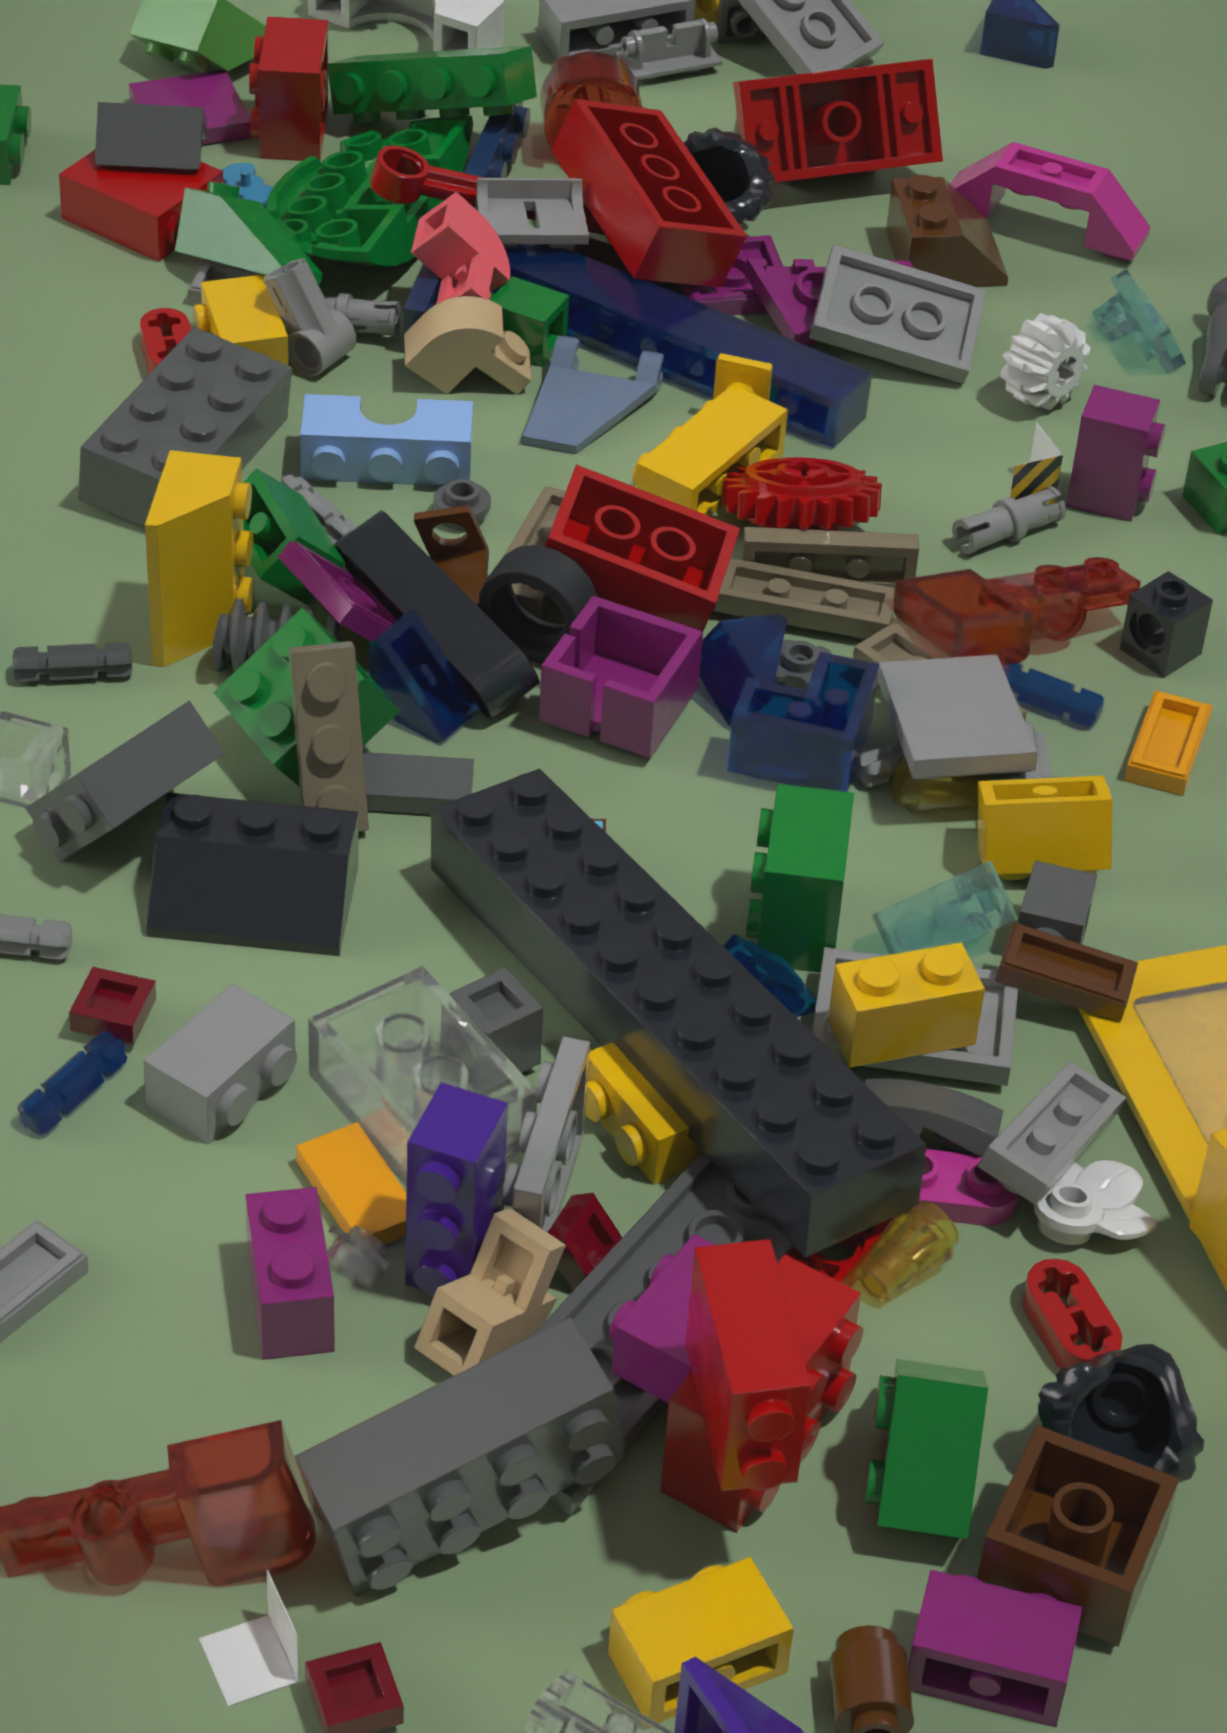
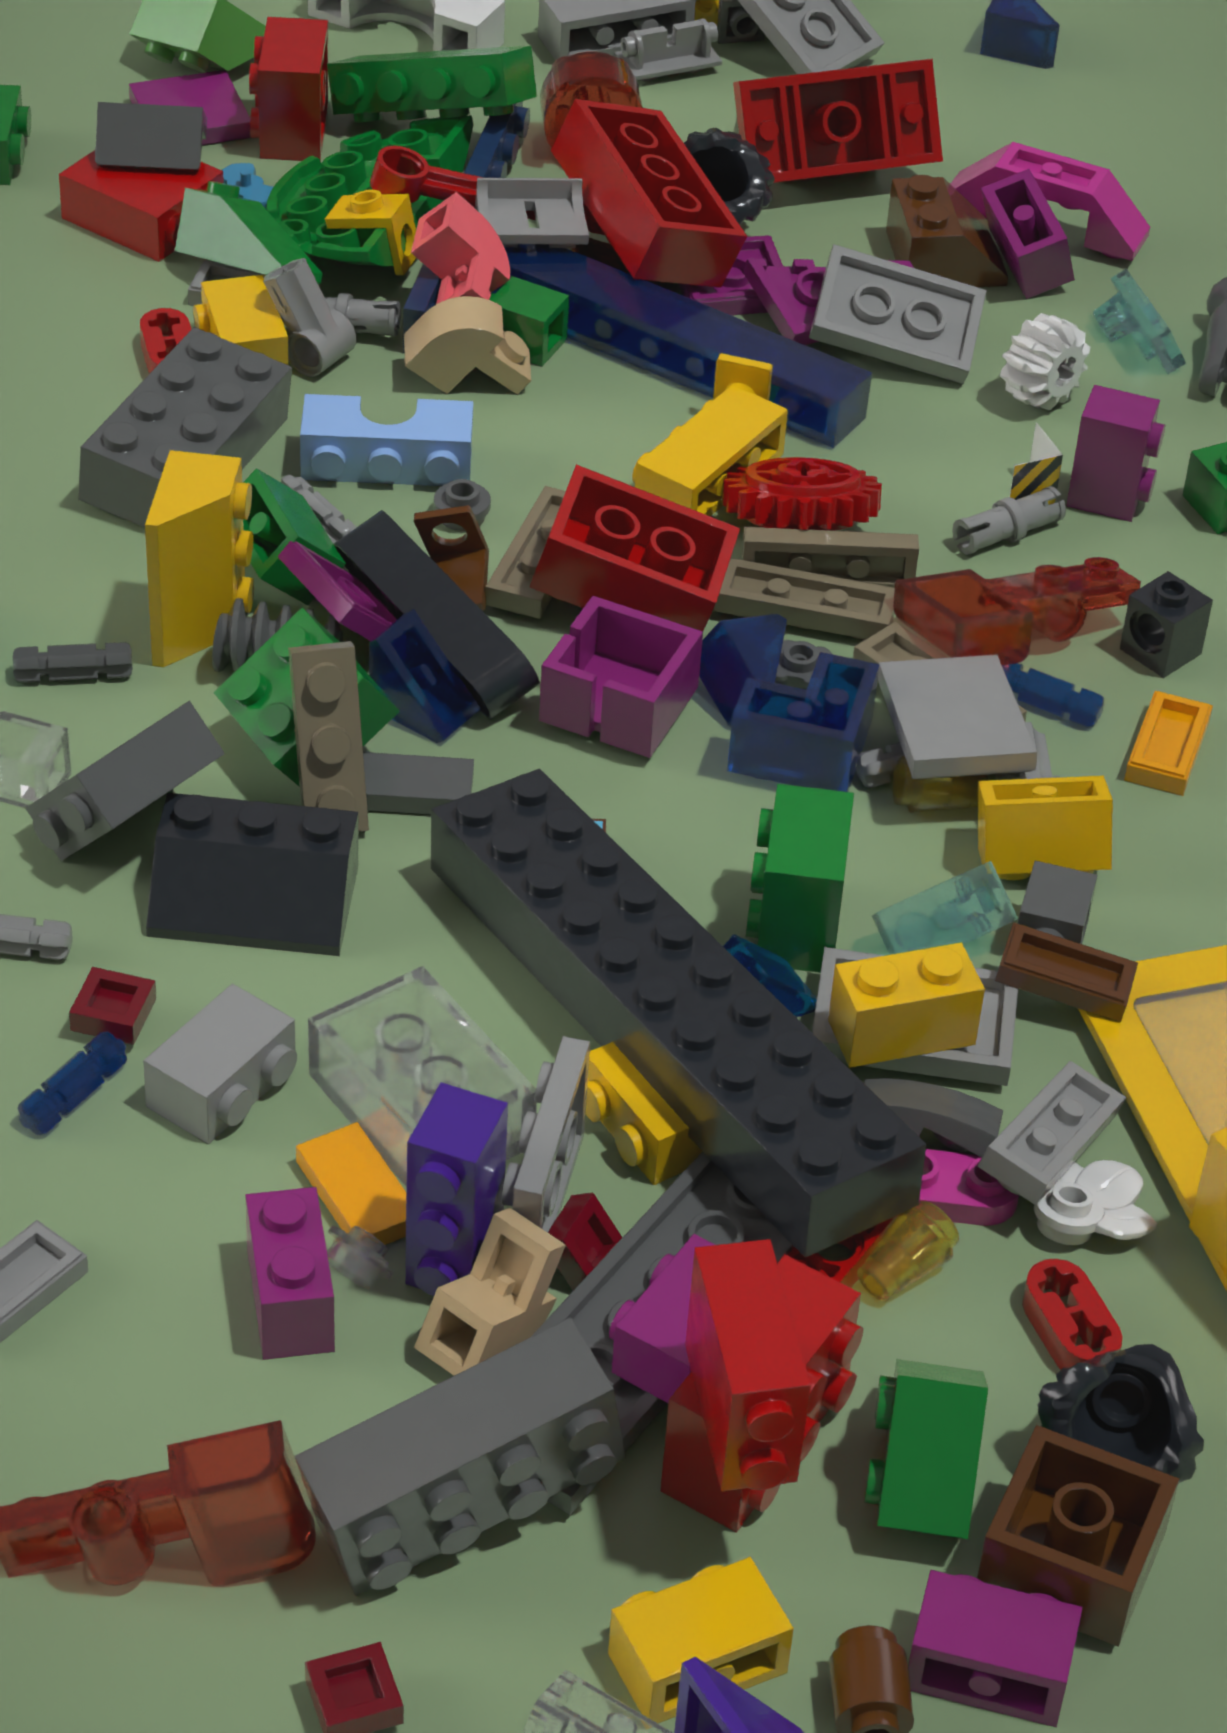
(255, 1654): white sticker -> none
(378, 210): none -> yellow bracket
(505, 1015): dark grey brick -> none
(548, 572): black tyre -> none
(582, 405): sand blue flag -> none
(1028, 233): none -> magenta brick

